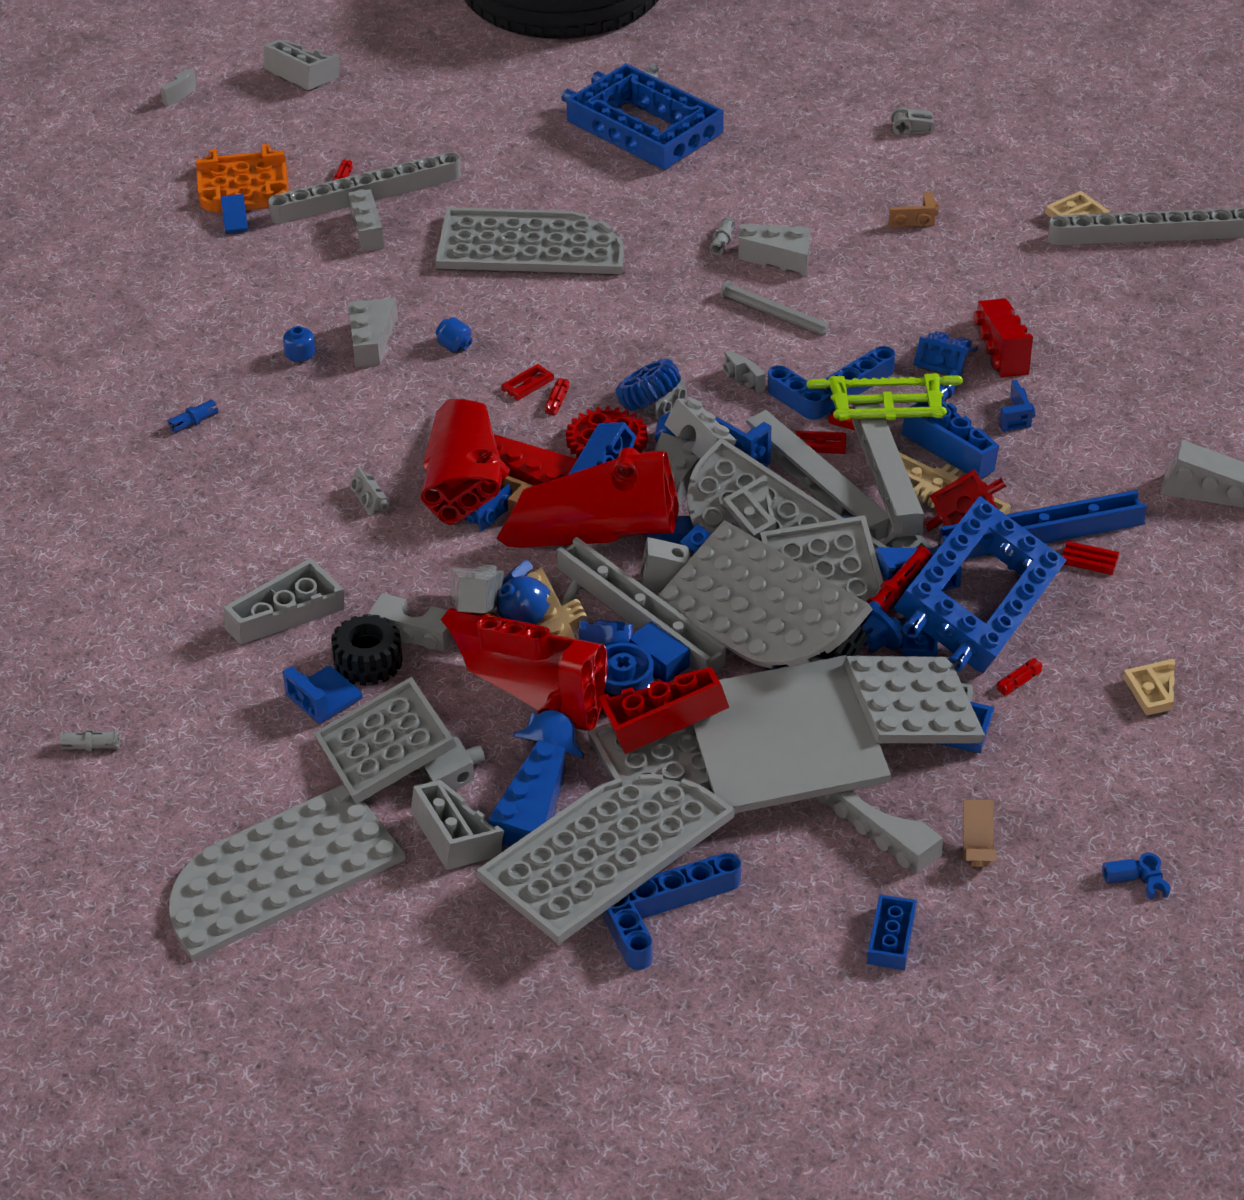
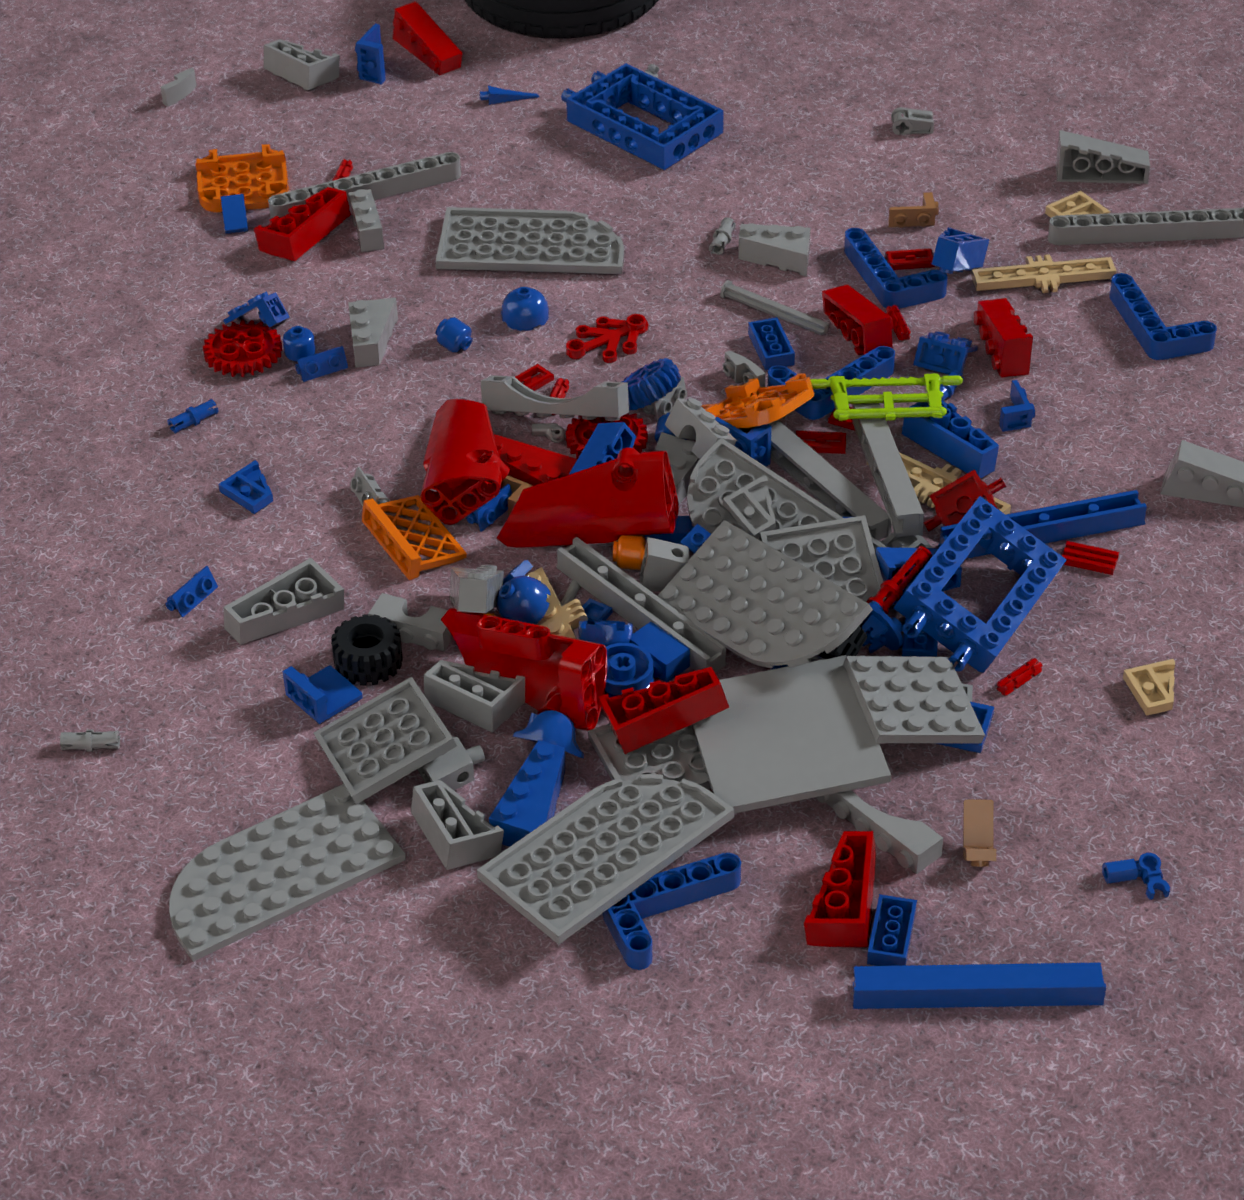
(192, 592): none -> blue hinge
(242, 348): none -> red gear
(248, 488): none -> blue wing
(270, 309): none -> blue bracket
(303, 225): none -> red wedge
(322, 363): none -> blue hinge
(371, 56): none -> blue bracket
(395, 540): none -> orange fence
(425, 39): none -> red wedge
(474, 695): none -> light grey wedge
(497, 95): none -> blue piece
(509, 394): none -> light grey arch
(524, 309): none -> blue cylinder
(550, 430): none -> light grey arm
(596, 611): none -> blue tile
(629, 552): none -> orange head
(634, 325): none -> red plant
(756, 405): none -> orange tile
(771, 343): none -> blue piece
(845, 900): none -> red wedge
(858, 318): none -> red wedge
(883, 280): none -> blue beam
(900, 325): none -> red axle
(910, 261): none -> red tile
(959, 251): none -> blue wedge
(978, 985): none -> blue tile
(1043, 273): none -> tan hinge
(1099, 161): none -> light grey wedge
(1152, 334): none -> blue beam

